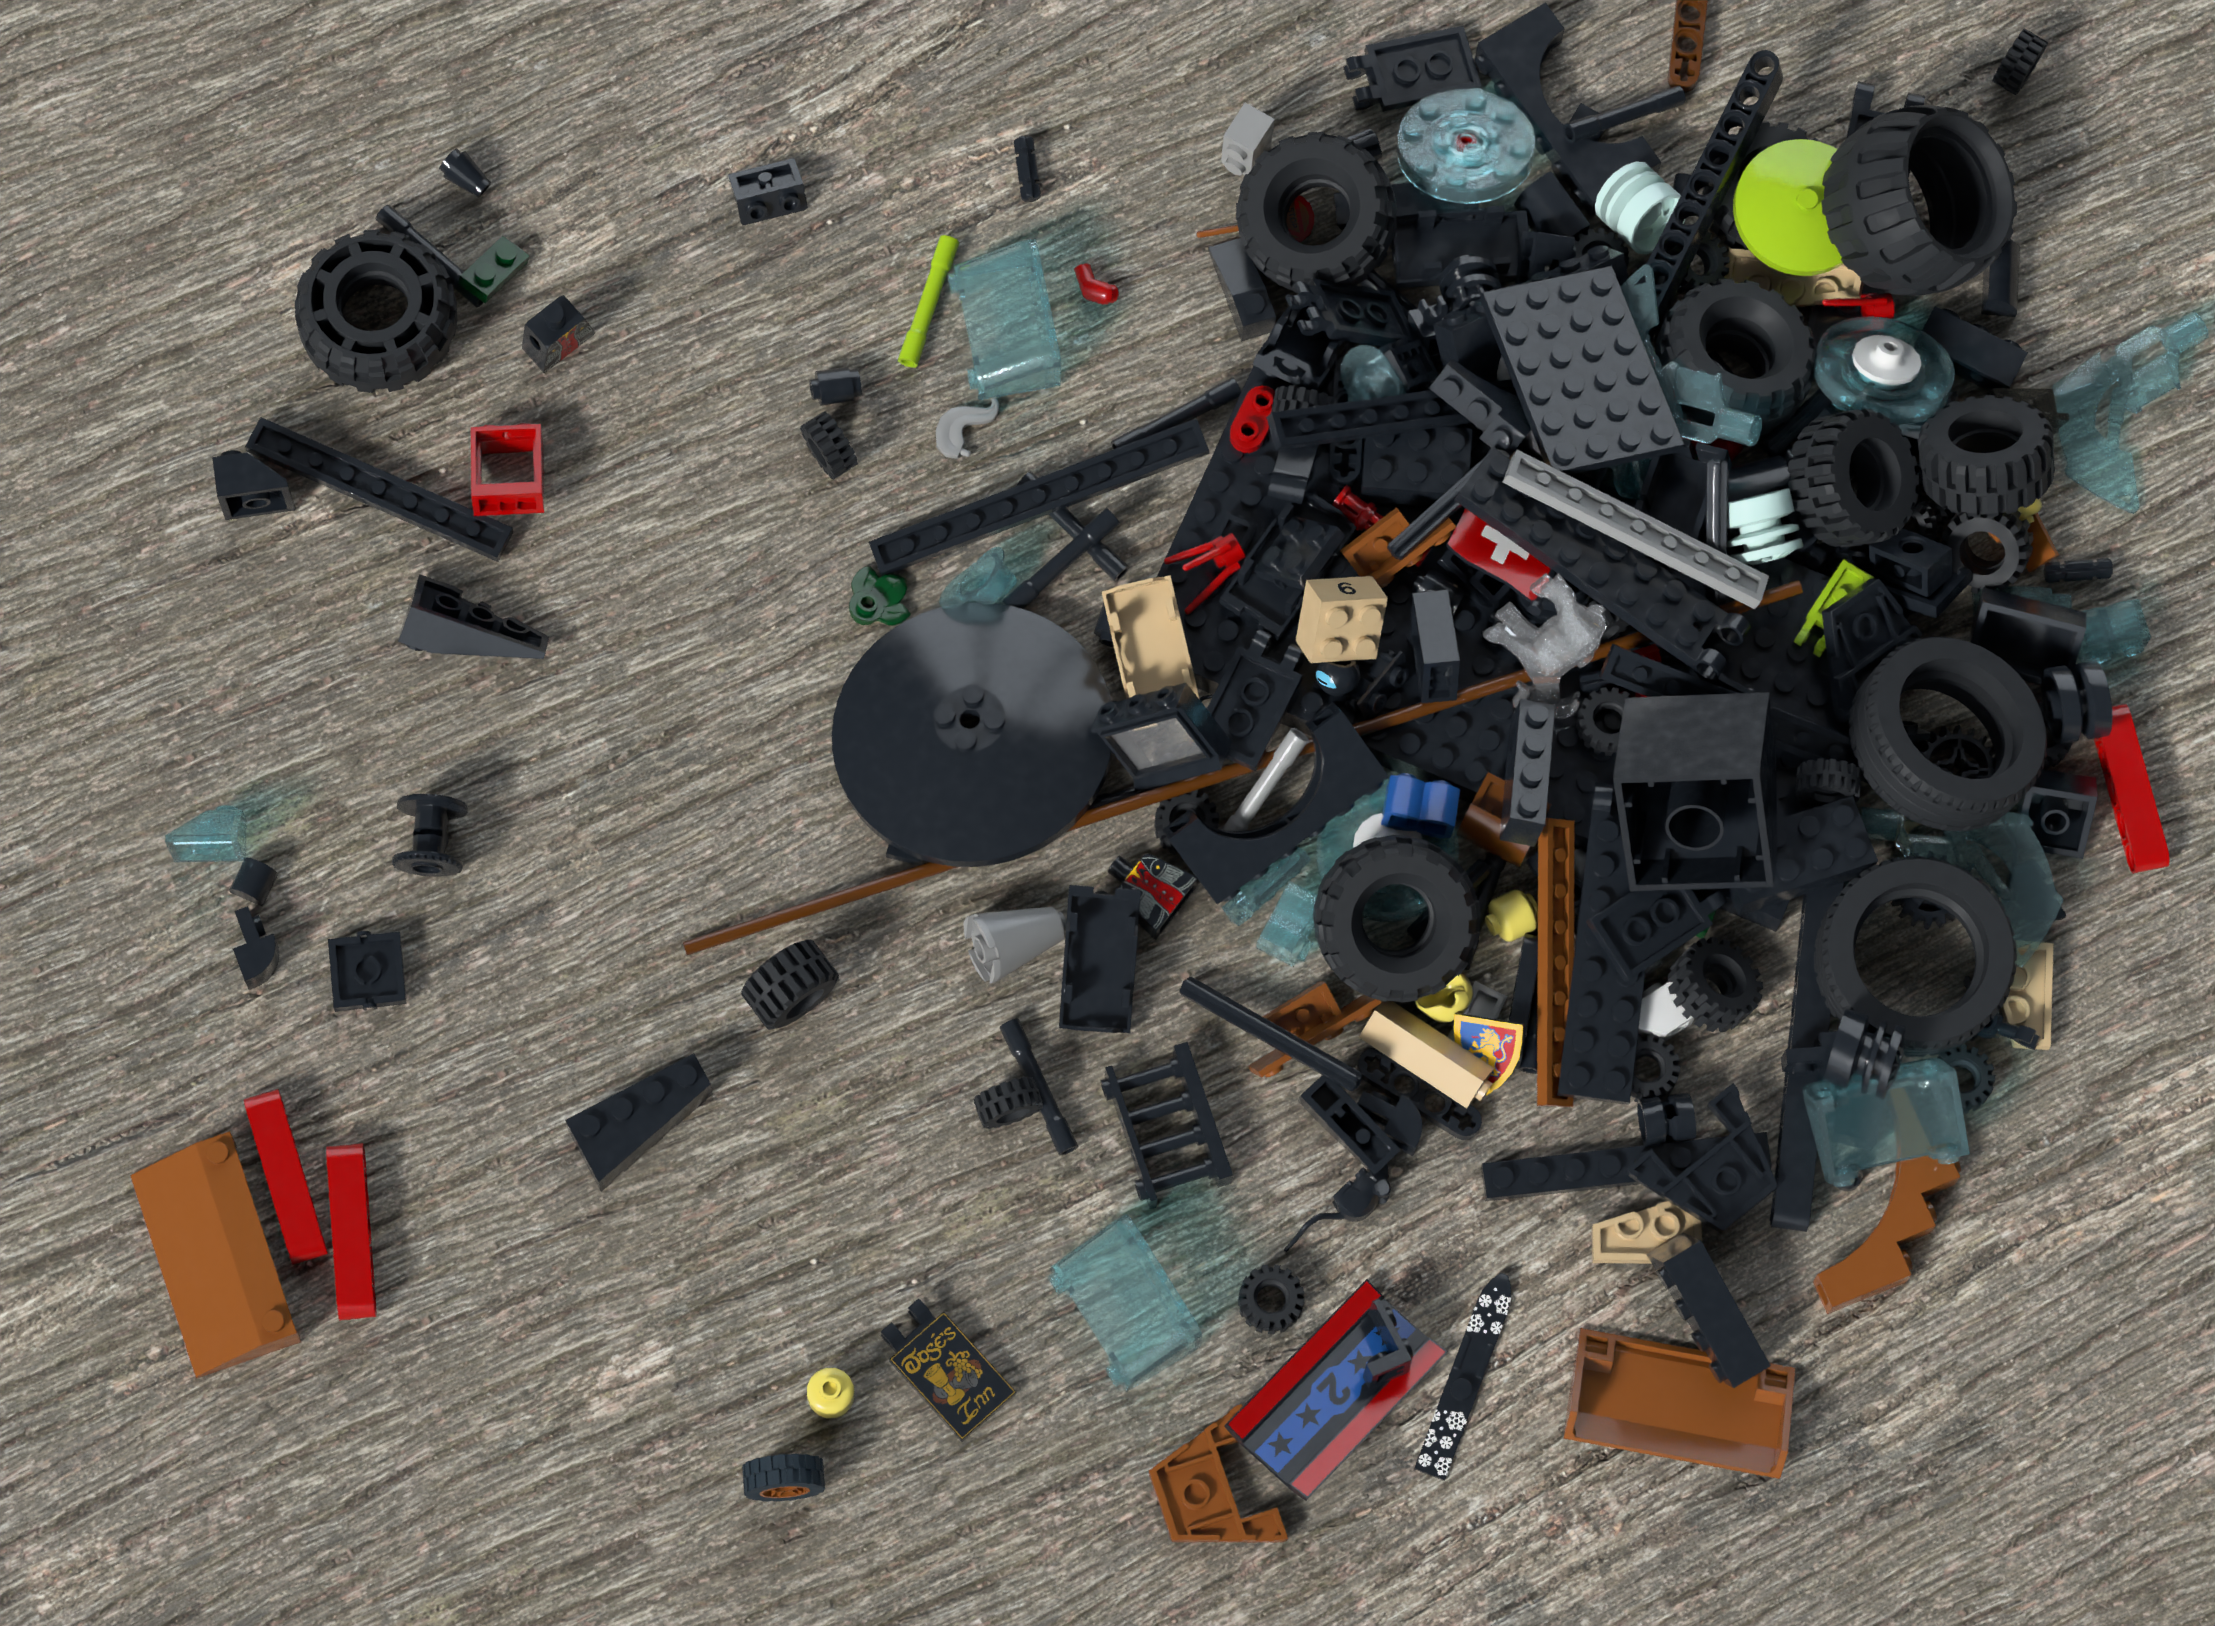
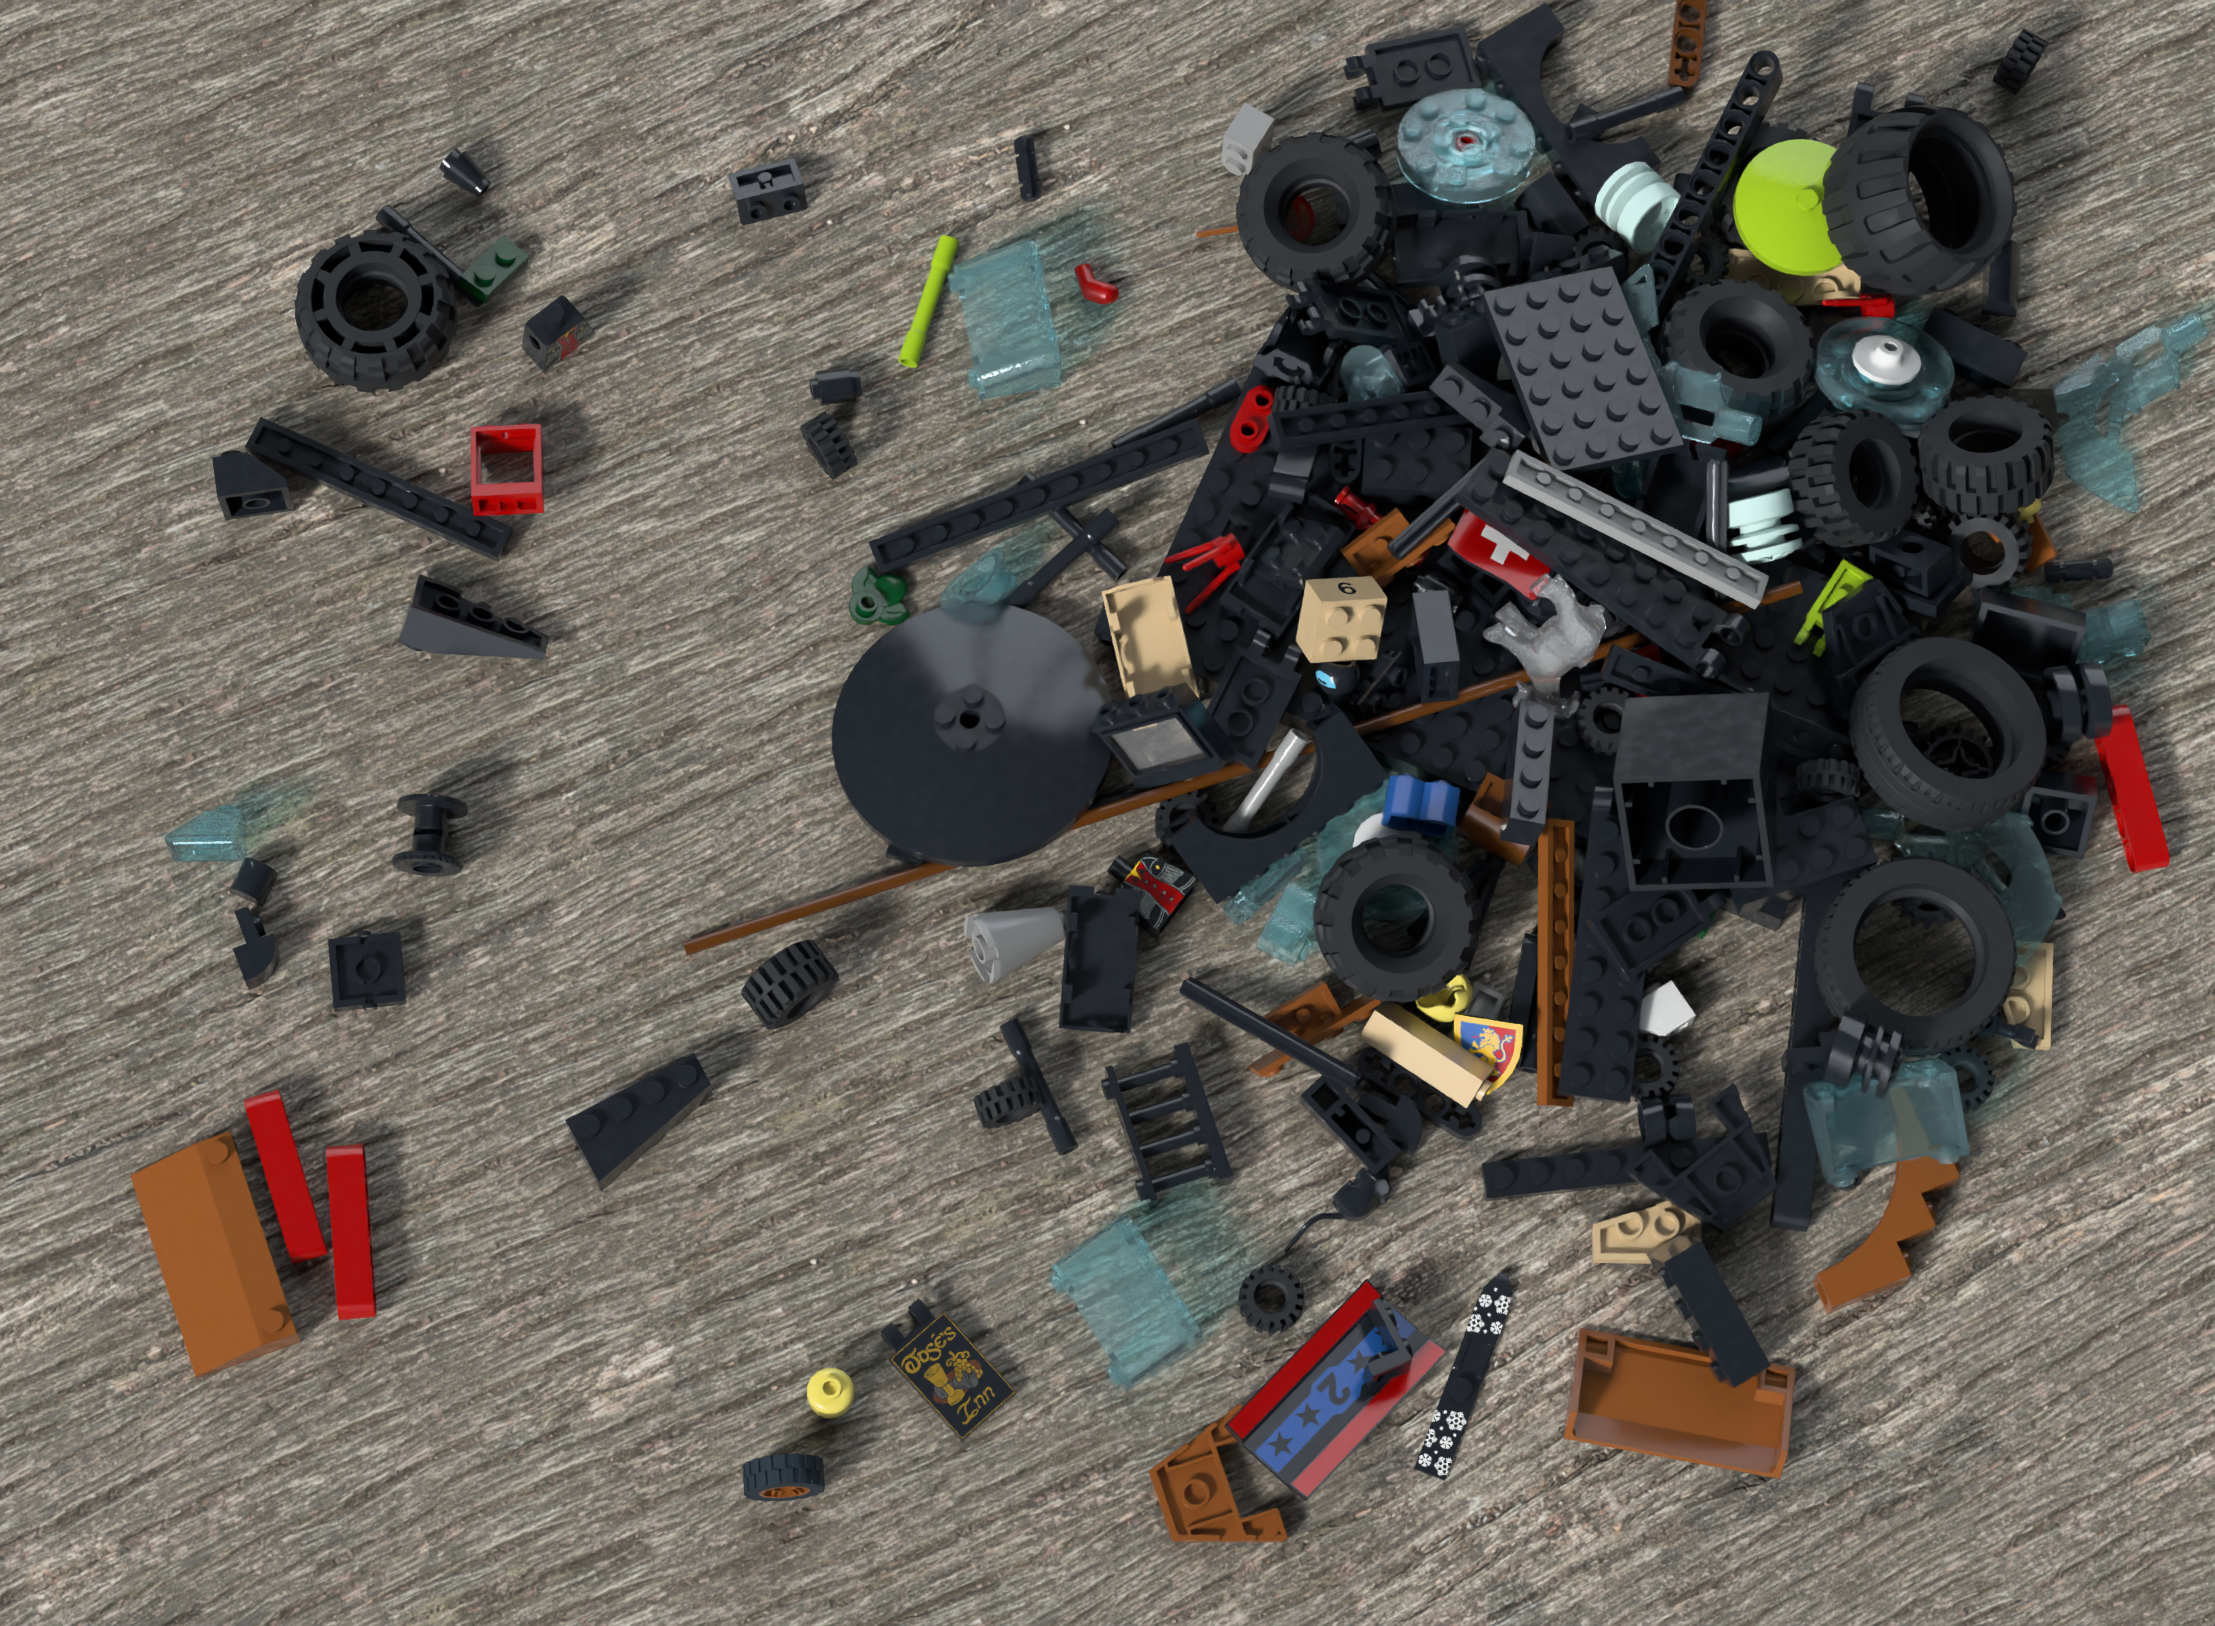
(951, 426): light grey piece -> none
(1243, 289): black slope -> none
(1512, 915): light yellow head -> none
(1727, 971): black tyre -> none

